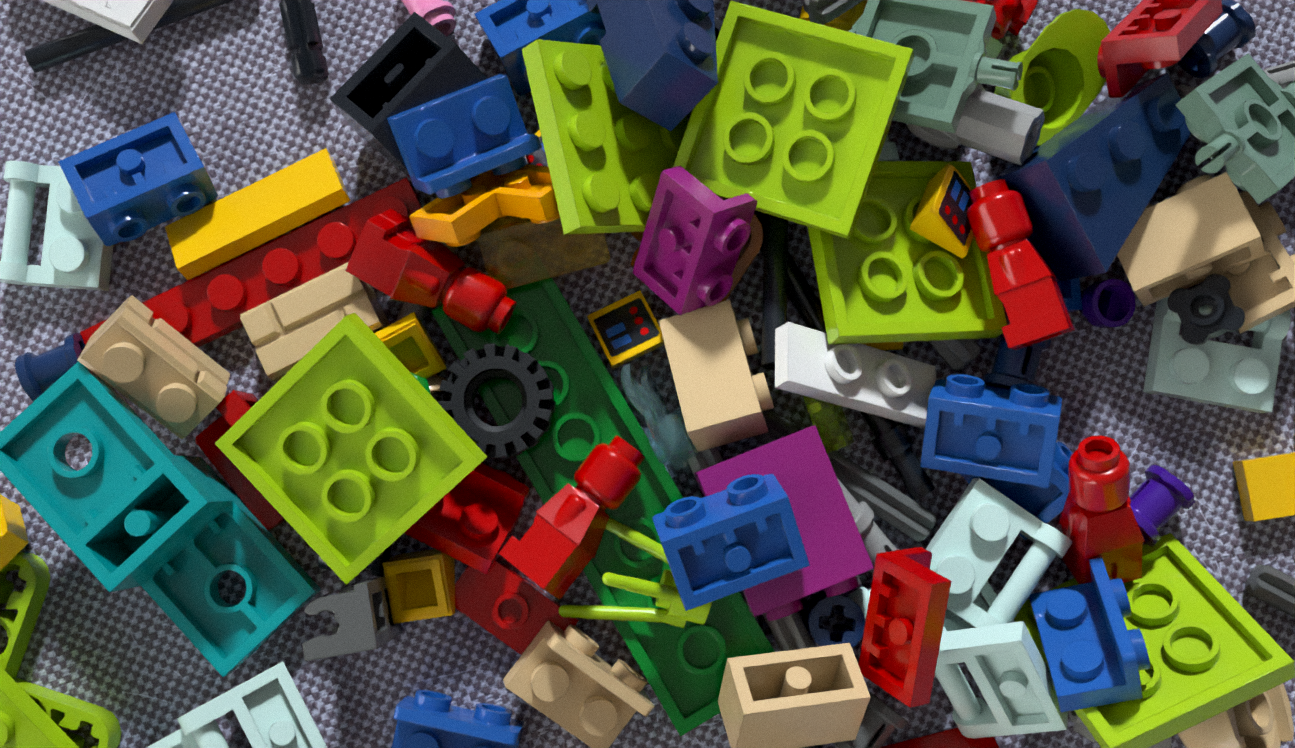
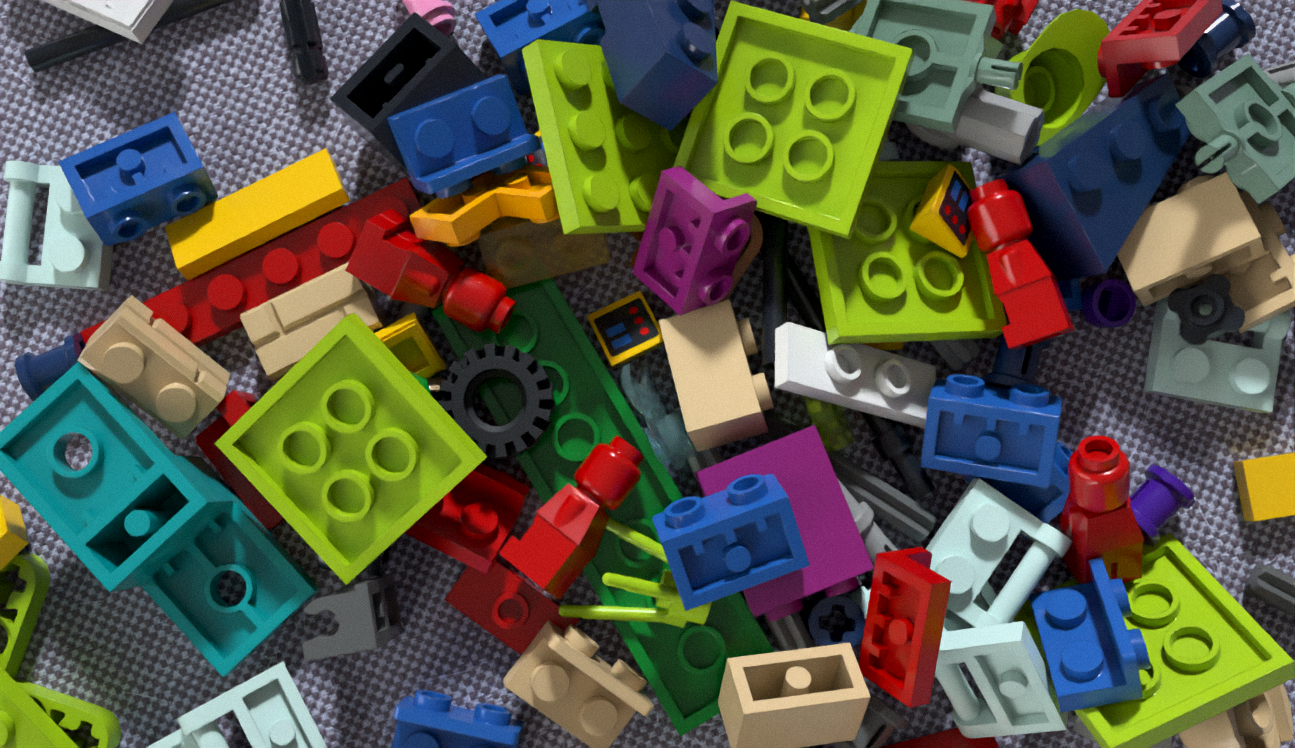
(420, 585): yellow slope -> none

